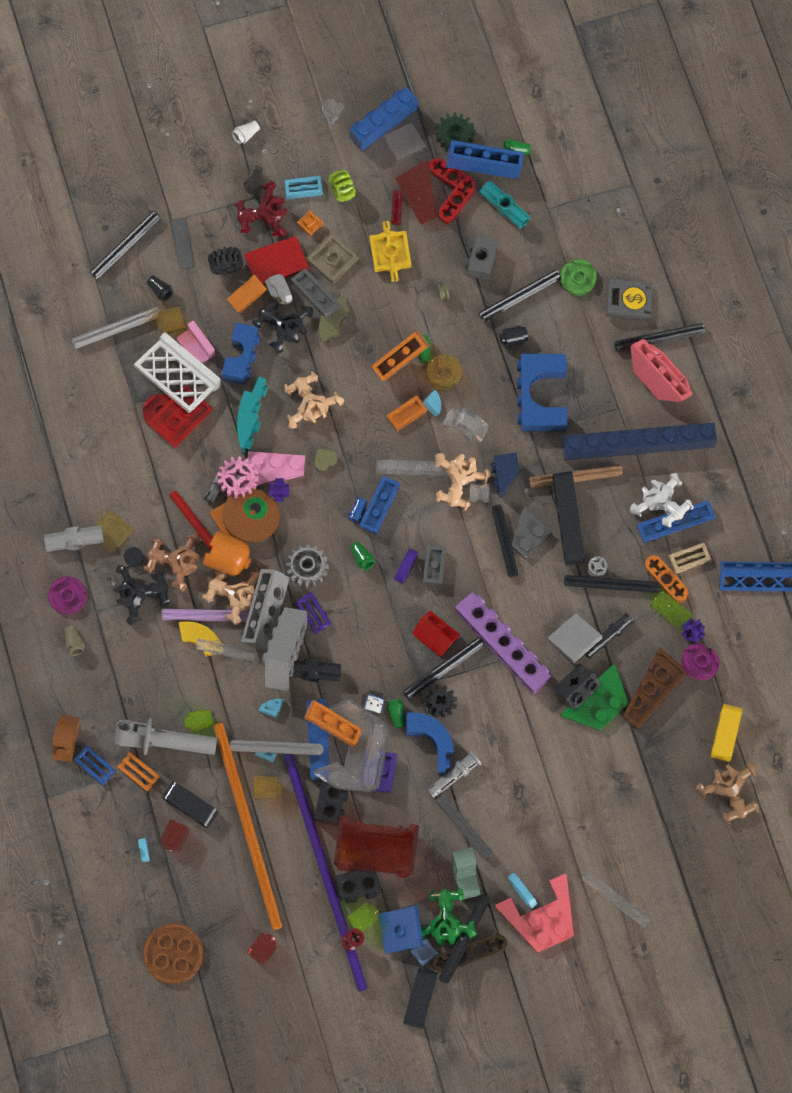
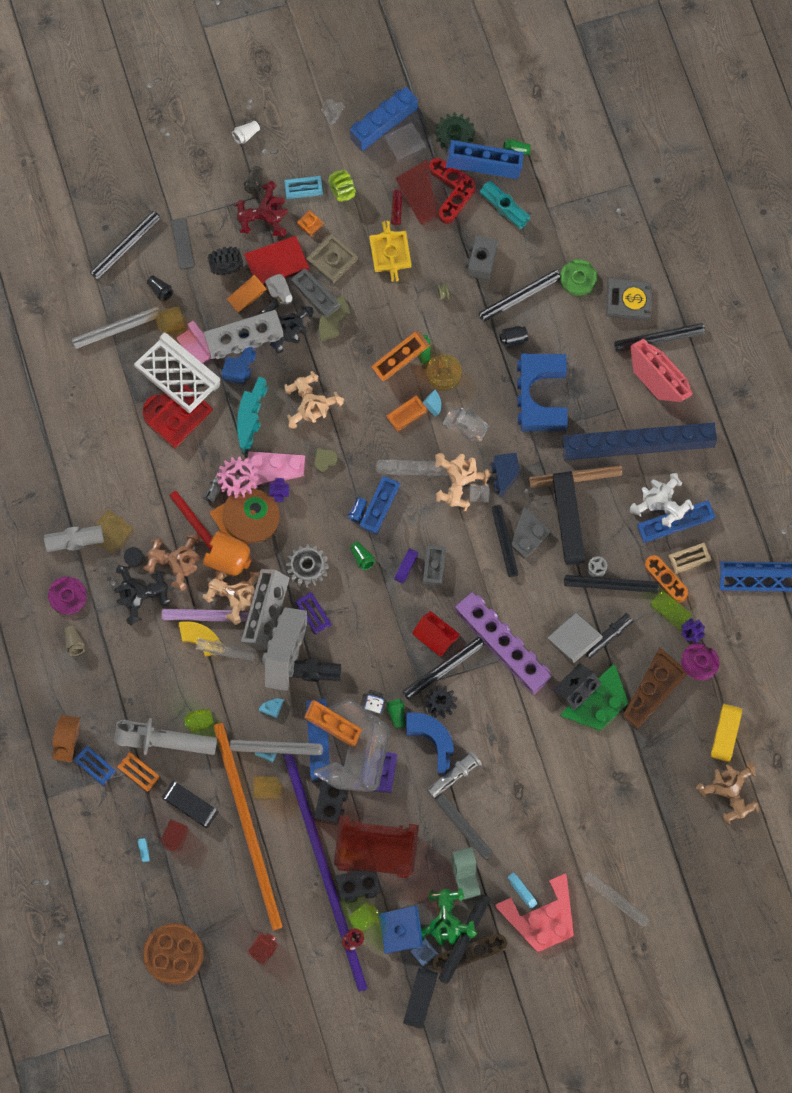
(248, 326): none -> light grey brick

